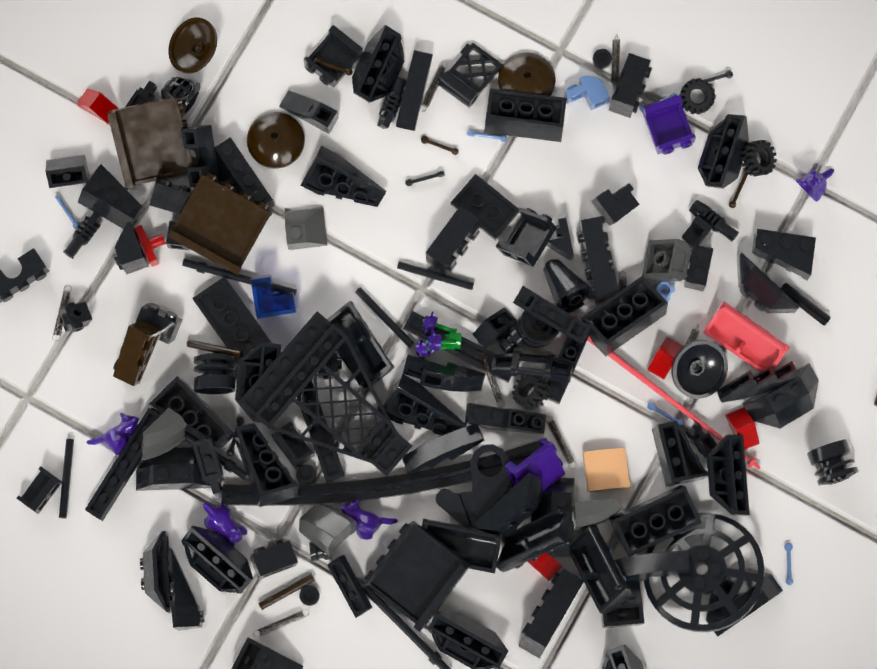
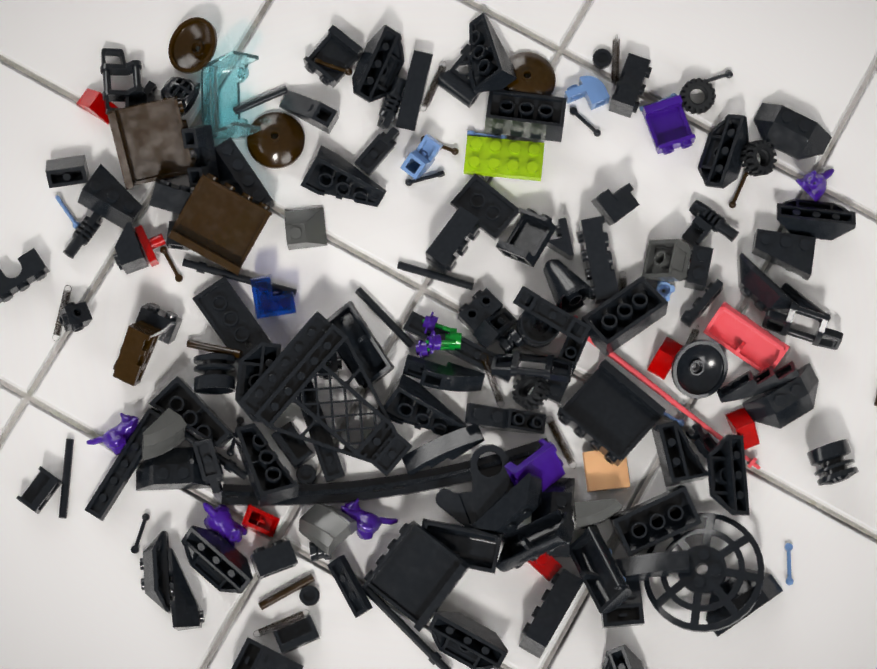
(123, 69): none -> black bar
(134, 549): none -> black hinge
(178, 277): none -> dark brown hinge
(222, 93): none -> clear light blue windscreen
(260, 100): none -> black bar
(260, 521): none -> red slope
(296, 635): none -> black panel
(377, 151): none -> black hinge
(422, 158): none -> medium blue brick
(479, 309): none -> black brick
(489, 61): none -> black wedge
(504, 158): none -> lime plate
(573, 111): none -> black hinge
(611, 413): none -> black panel
(703, 303): none -> black hinge
(791, 131): none -> black wedge
(815, 219): none -> black wedge
(816, 339): none -> black bar

